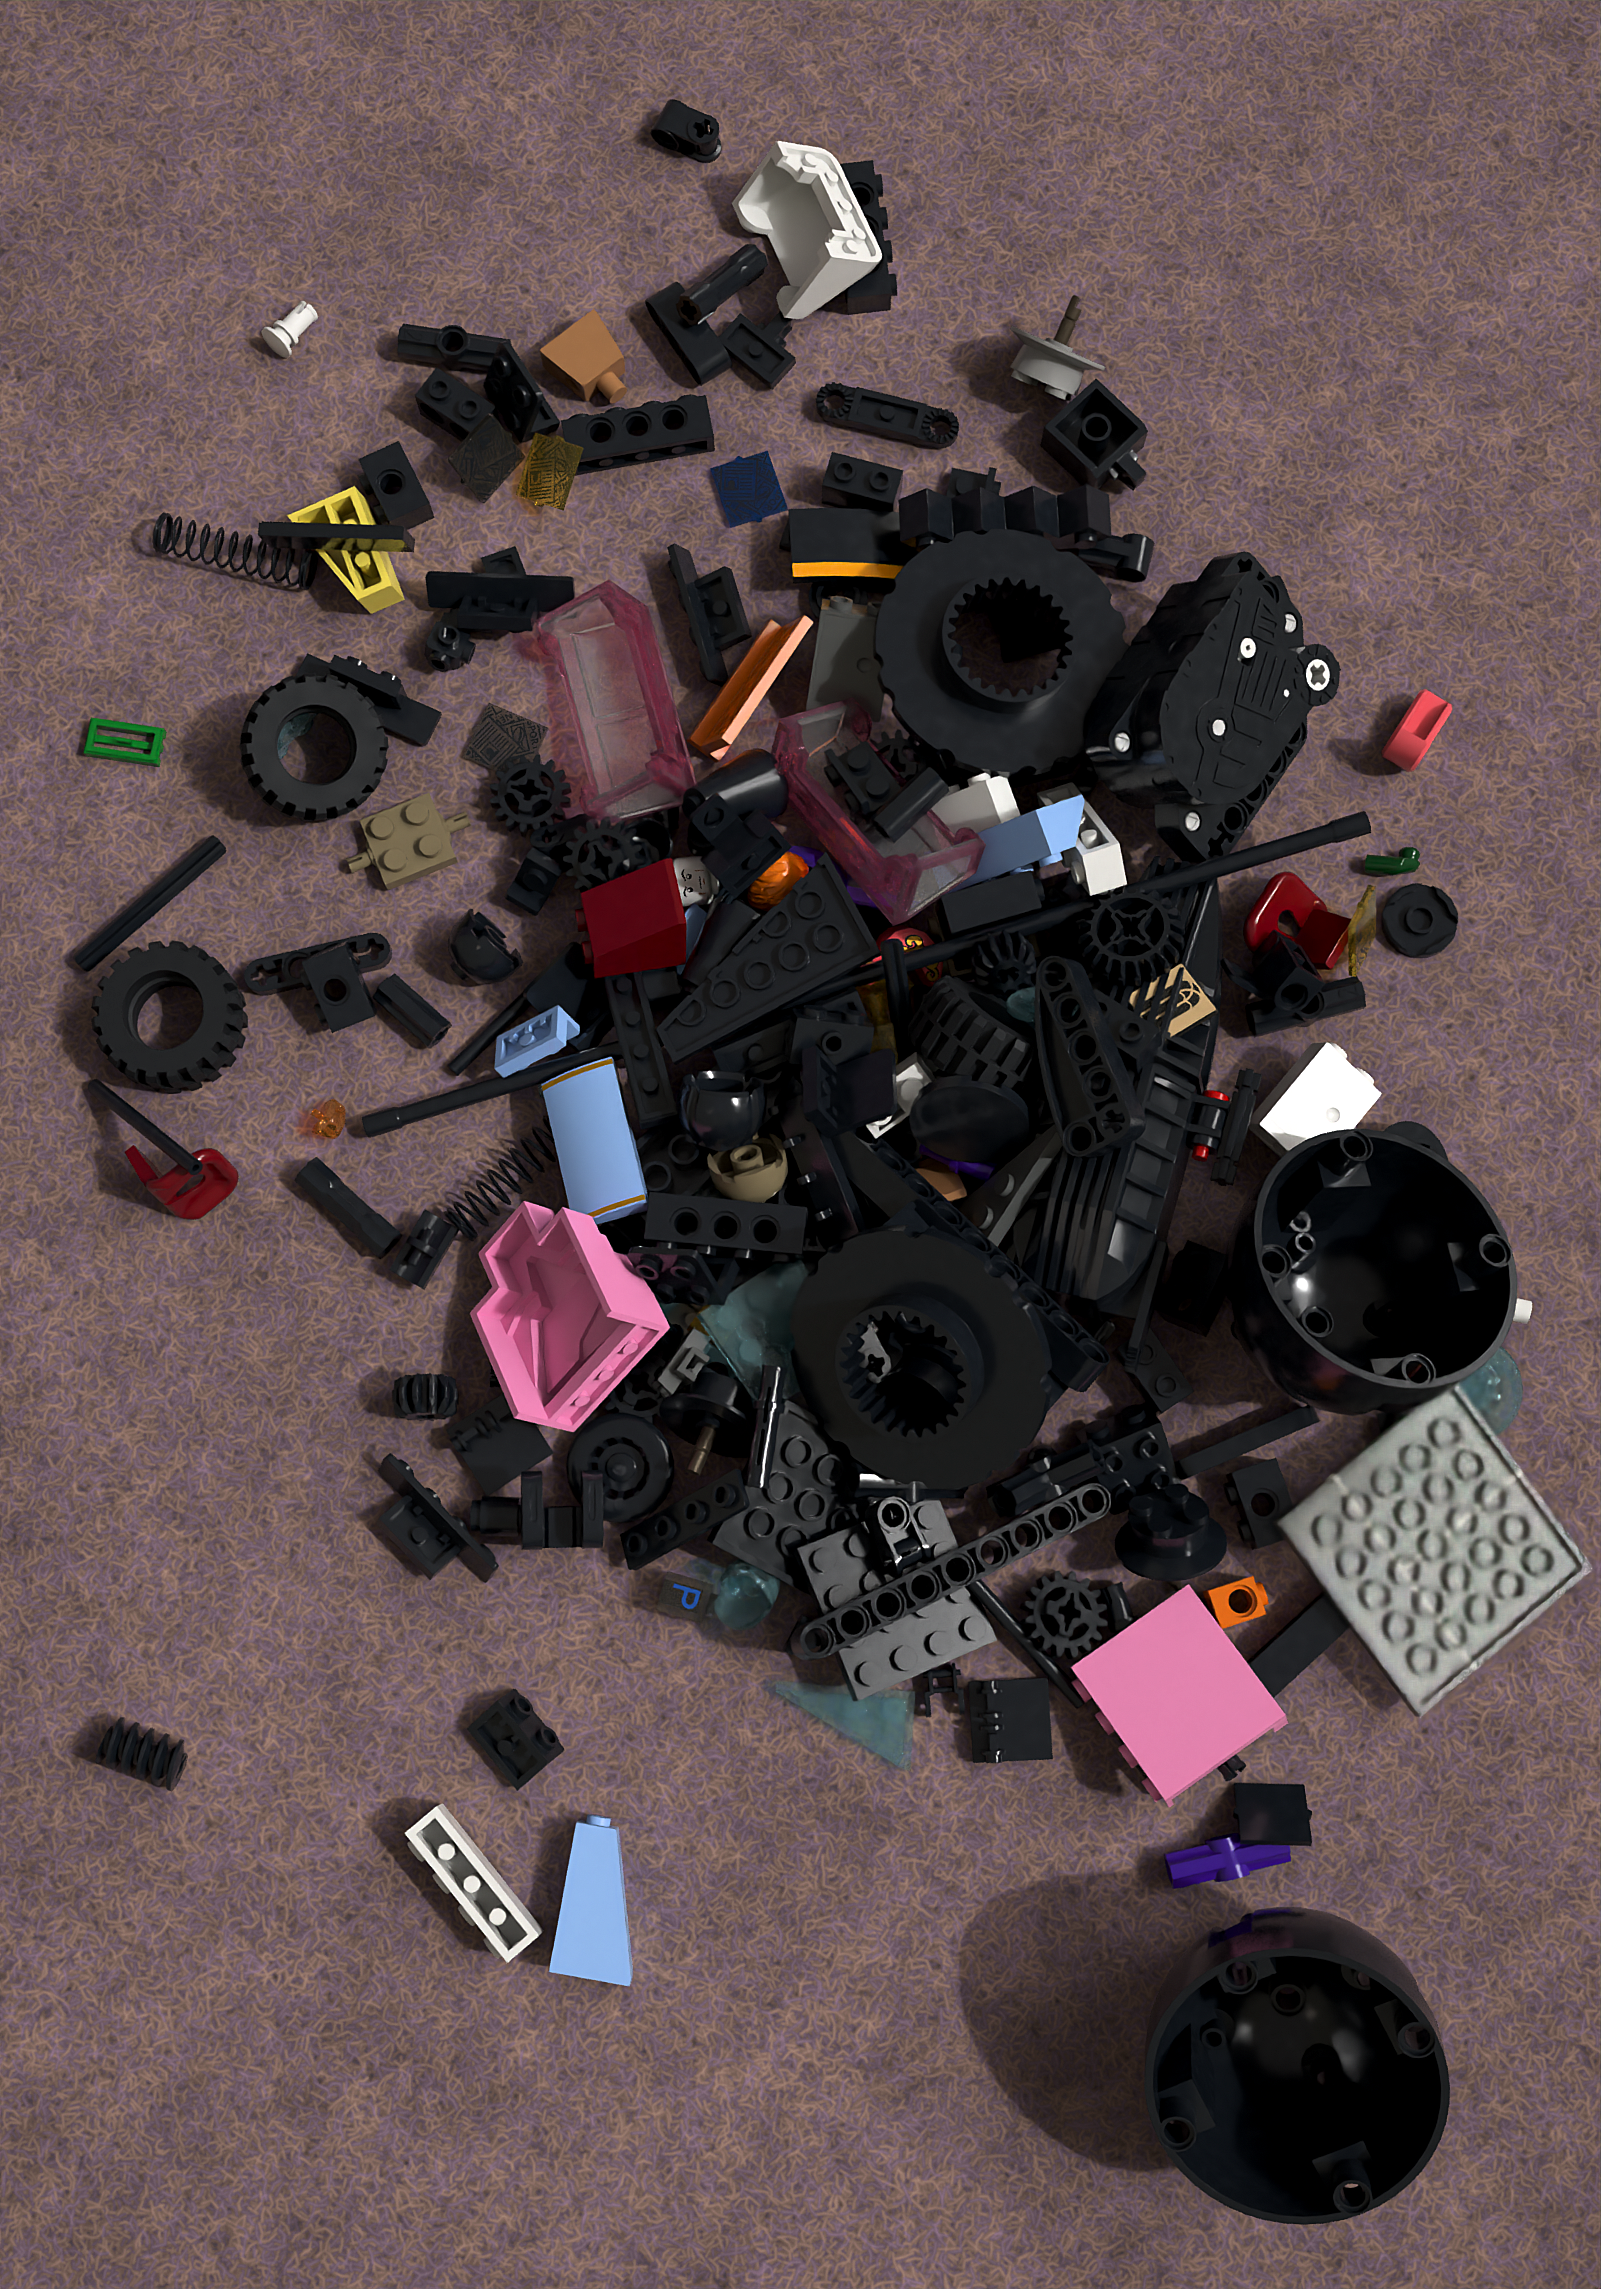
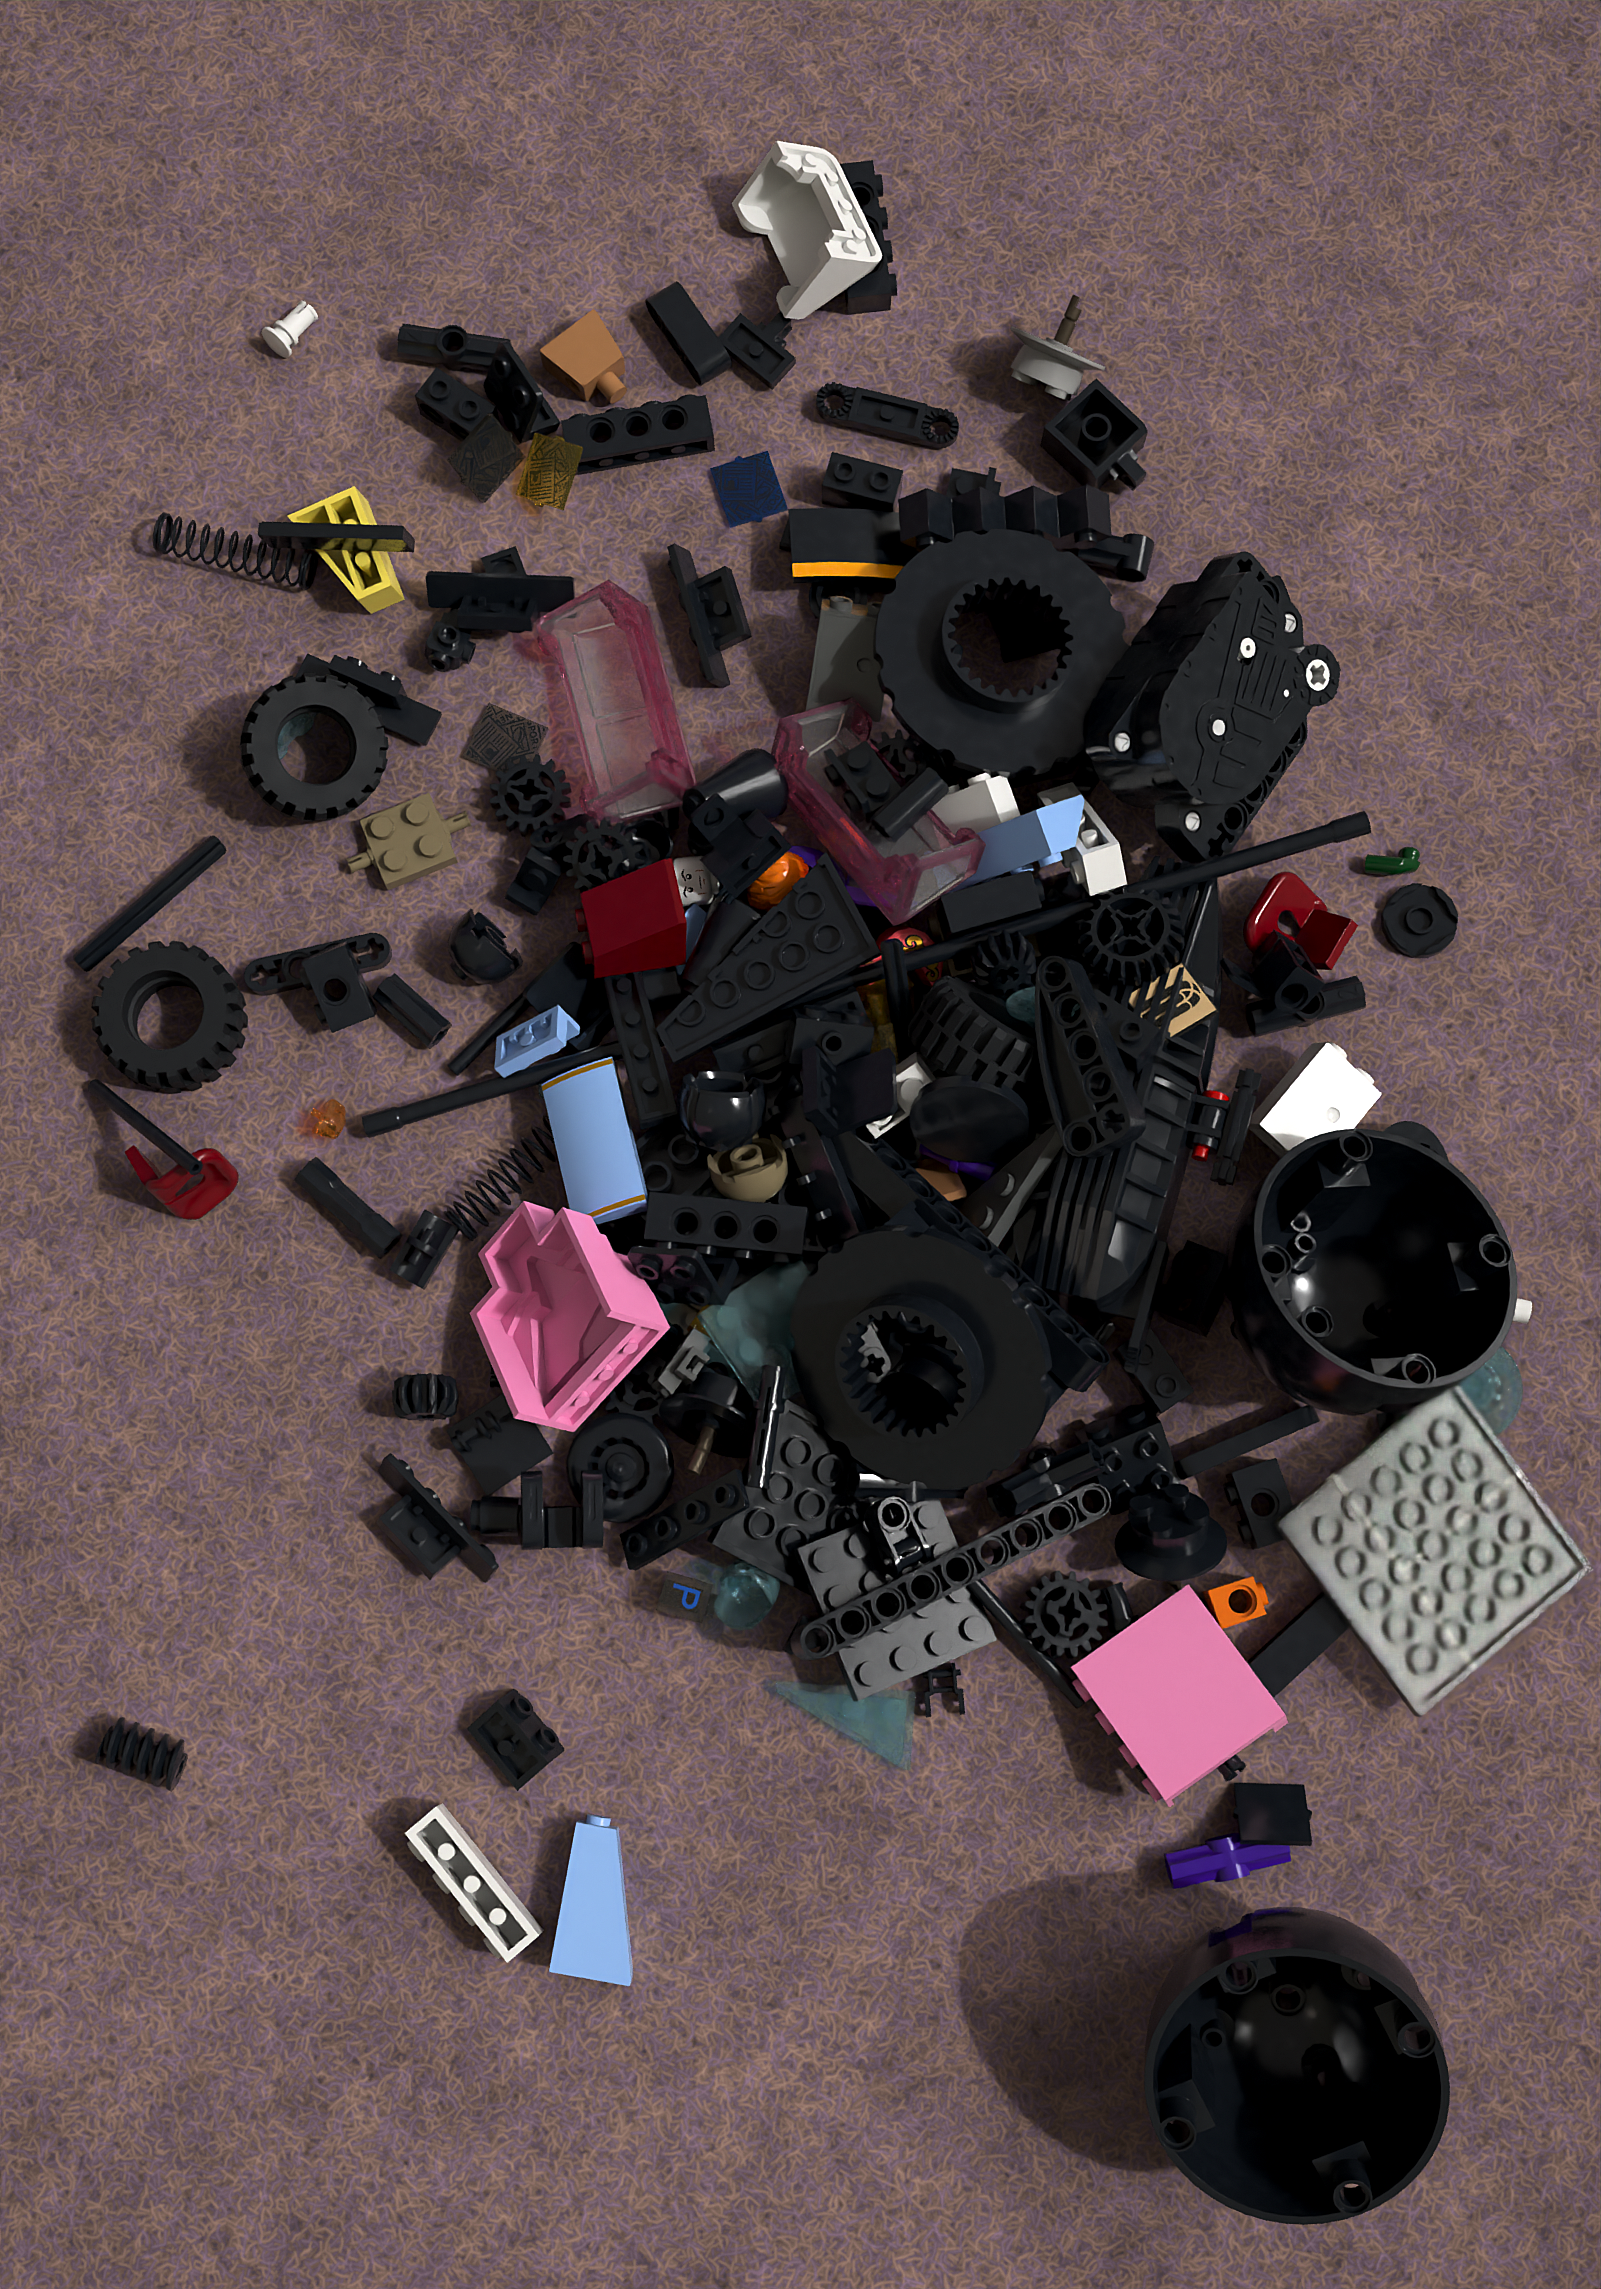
(155, 748): green tile -> none
(388, 469): black brick -> none
(687, 129): black piece -> none
(705, 296): black axle -> none
(747, 686): orange fence -> none
(1010, 1720): black hinge -> none
(1362, 930): clear yellow piece -> none
(1416, 730): coral animal -> none

